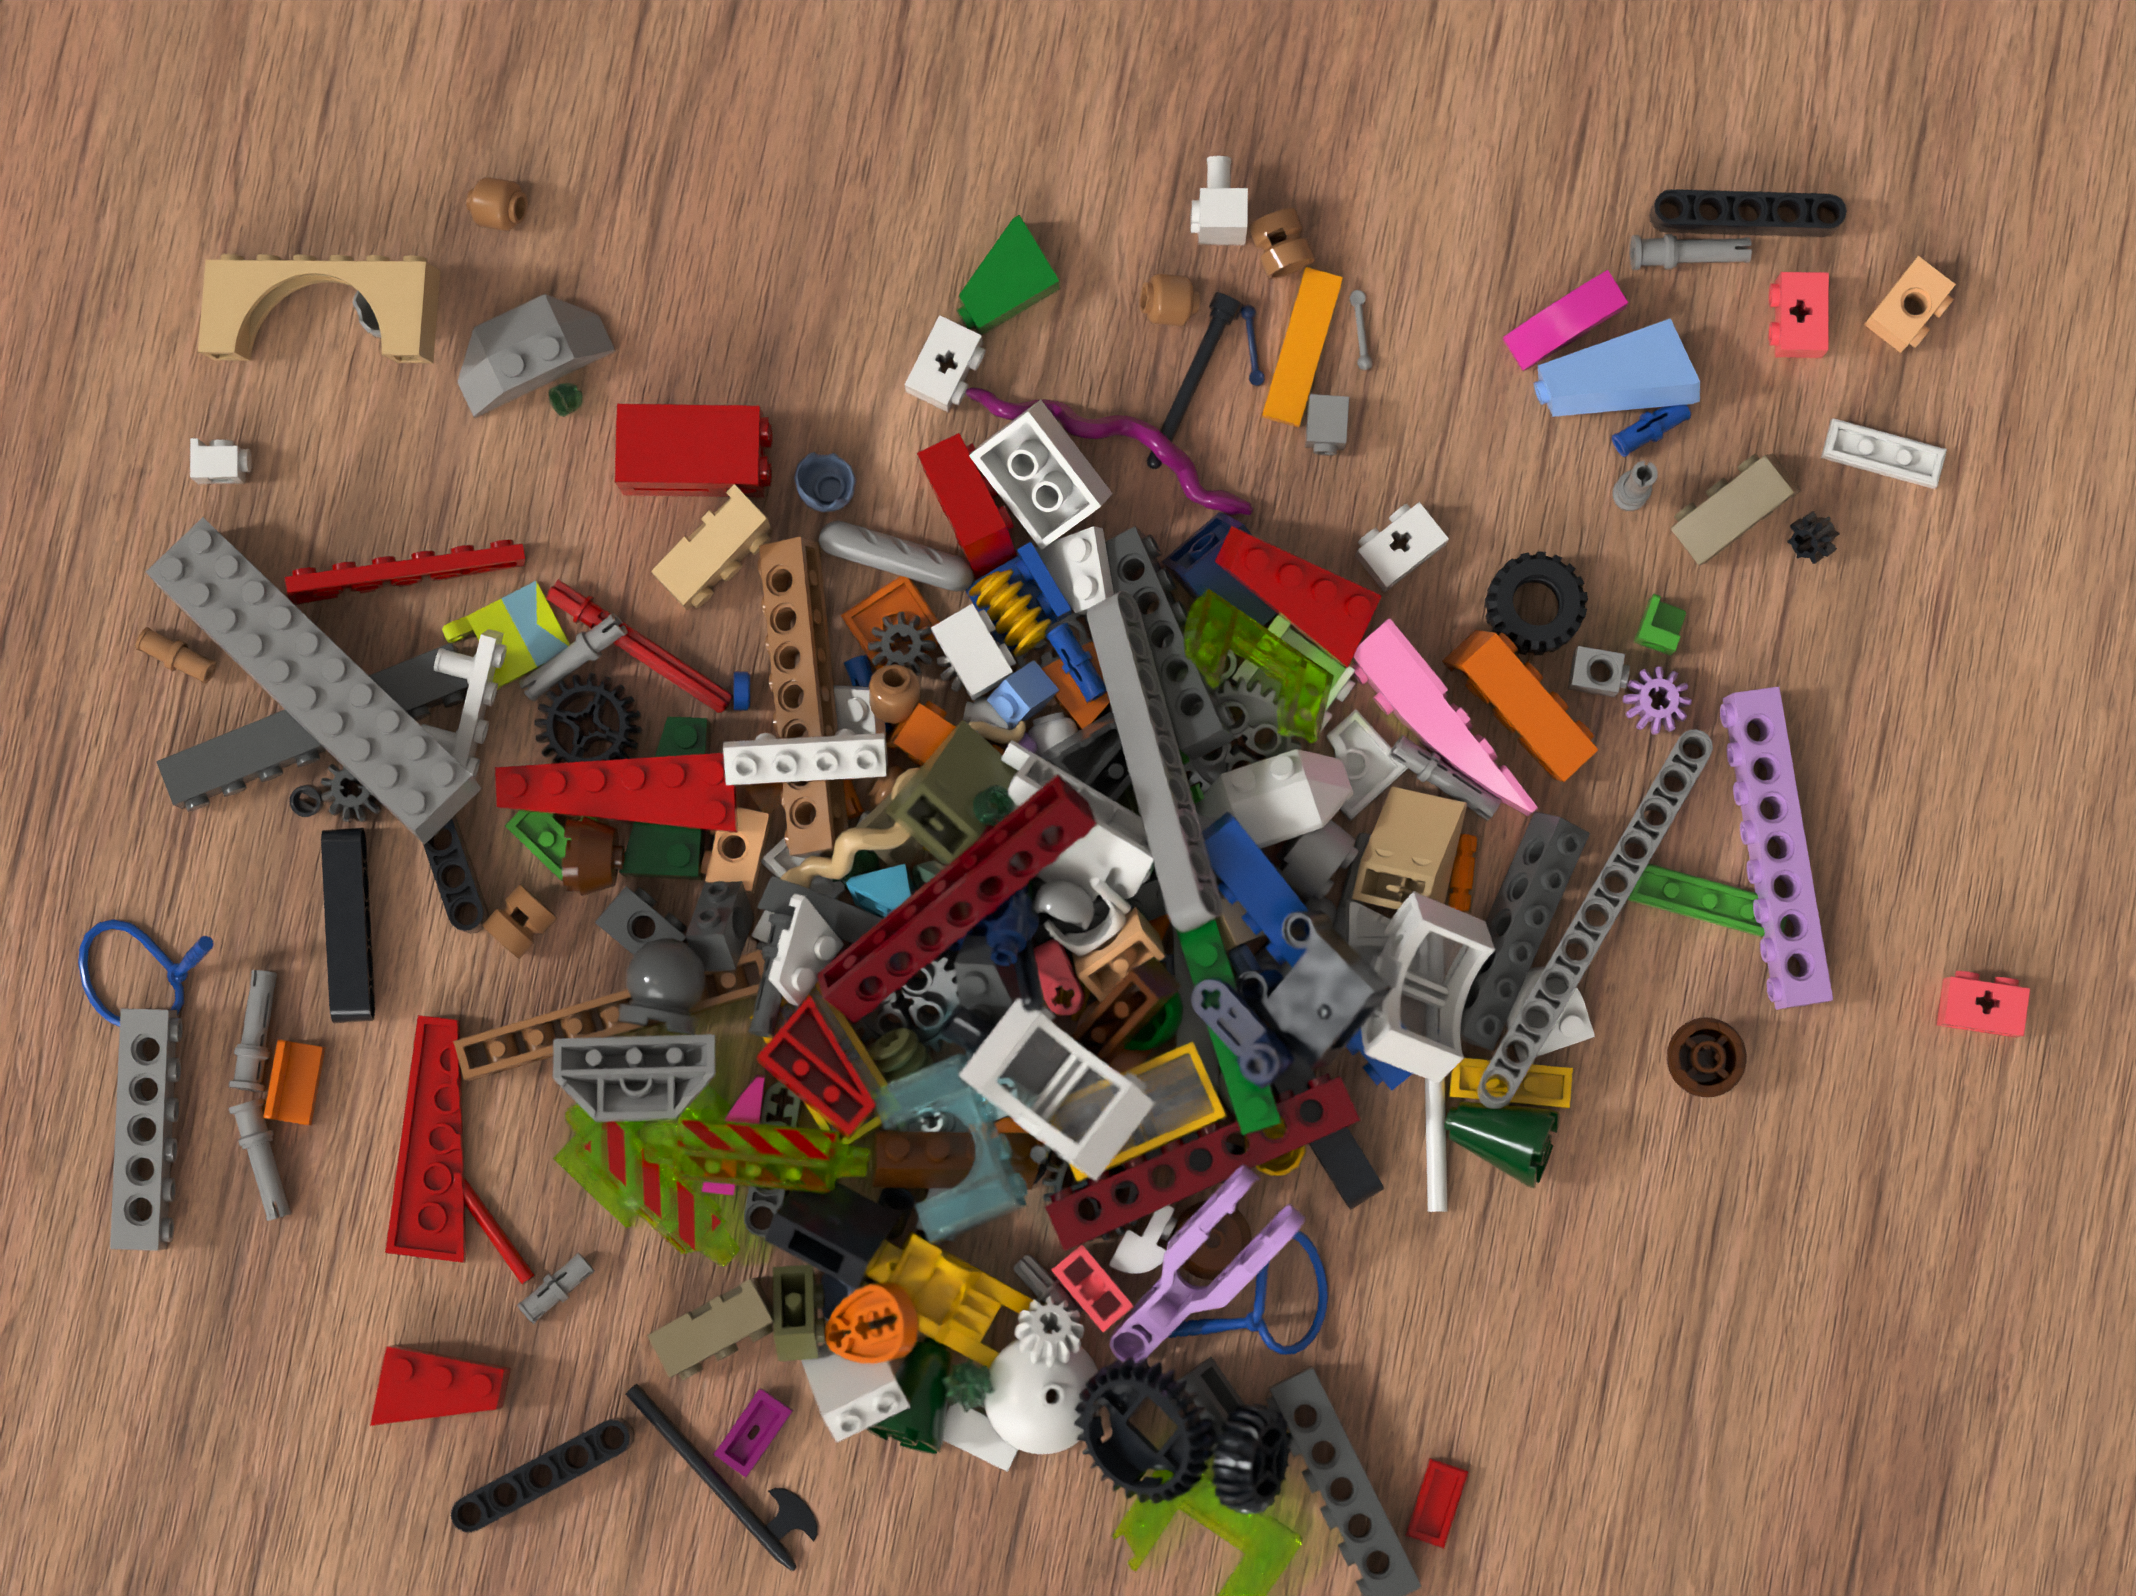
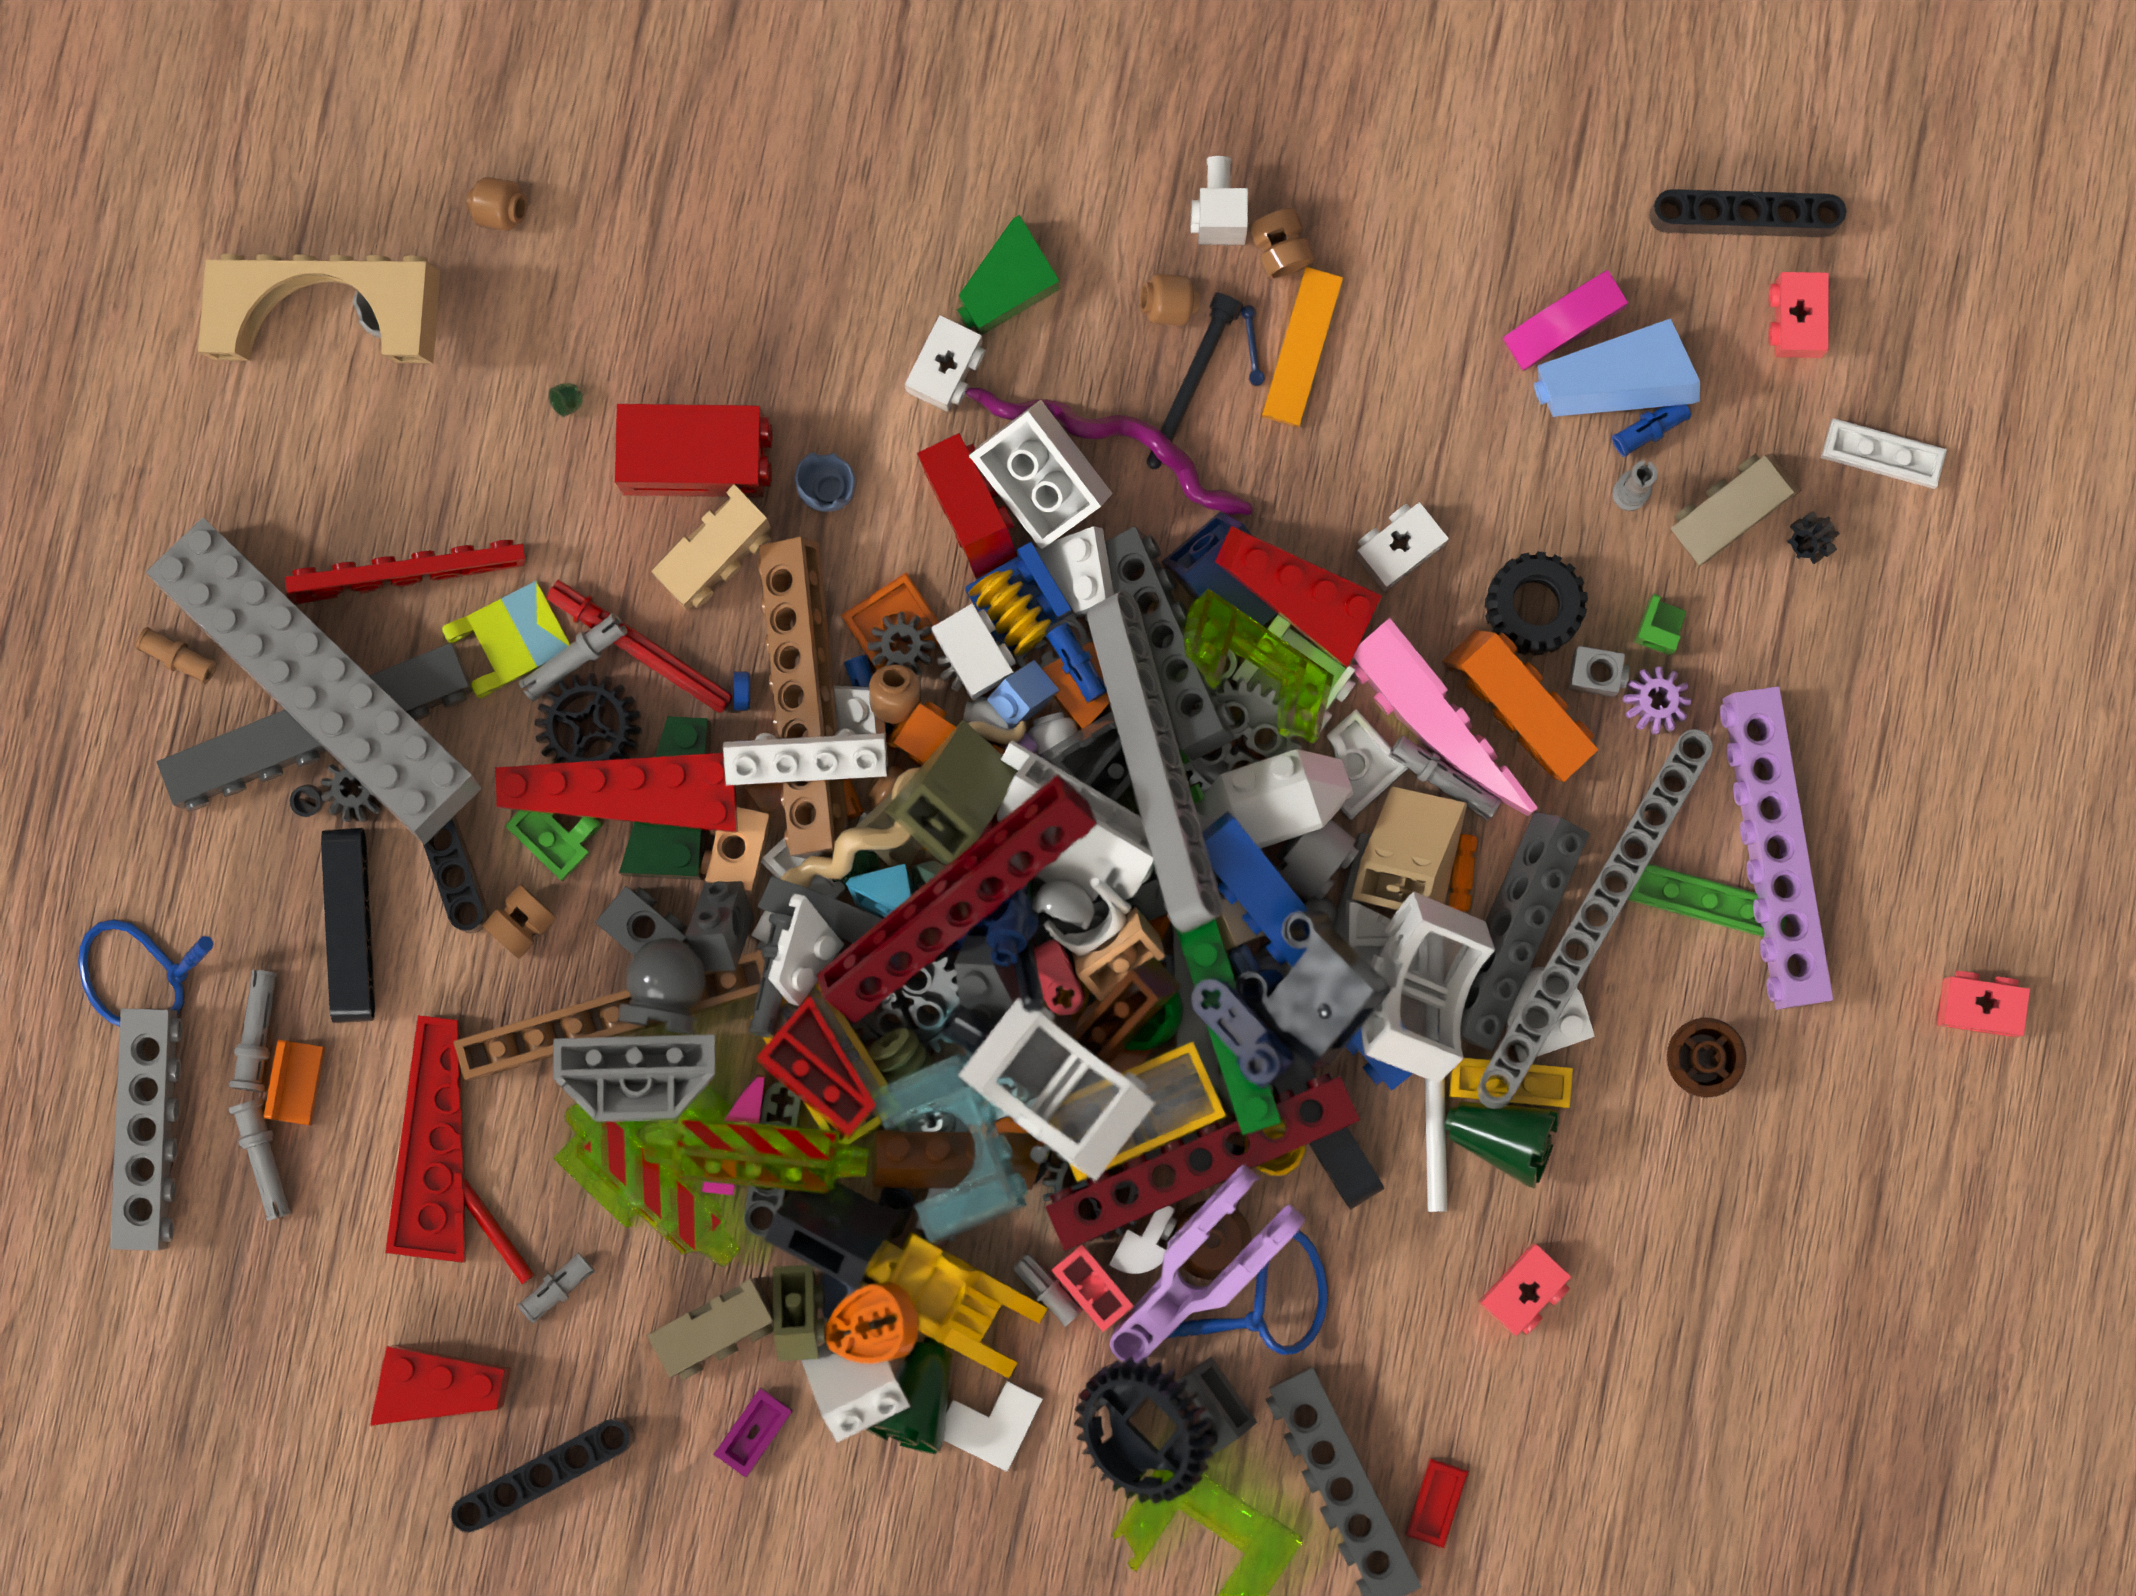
(218, 462): white brick -> none
(481, 692): white plate -> none
(528, 351): light grey wedge -> none
(591, 856): reddish brown cone -> none
(792, 1511): black piece -> none
(896, 555): light grey piece -> none
(968, 1385): clear green gear -> none
(997, 795): clear green bush -> none
(1019, 1402): white dish -> none
(1064, 1327): white gear -> none
(1251, 1458): black gear -> none
(1326, 423): light grey brick -> none
(1357, 299): light grey hinge -> none
(1531, 1267): none -> coral brick
(1670, 251): light grey pin -> none
(1919, 283): light nougat brick -> none

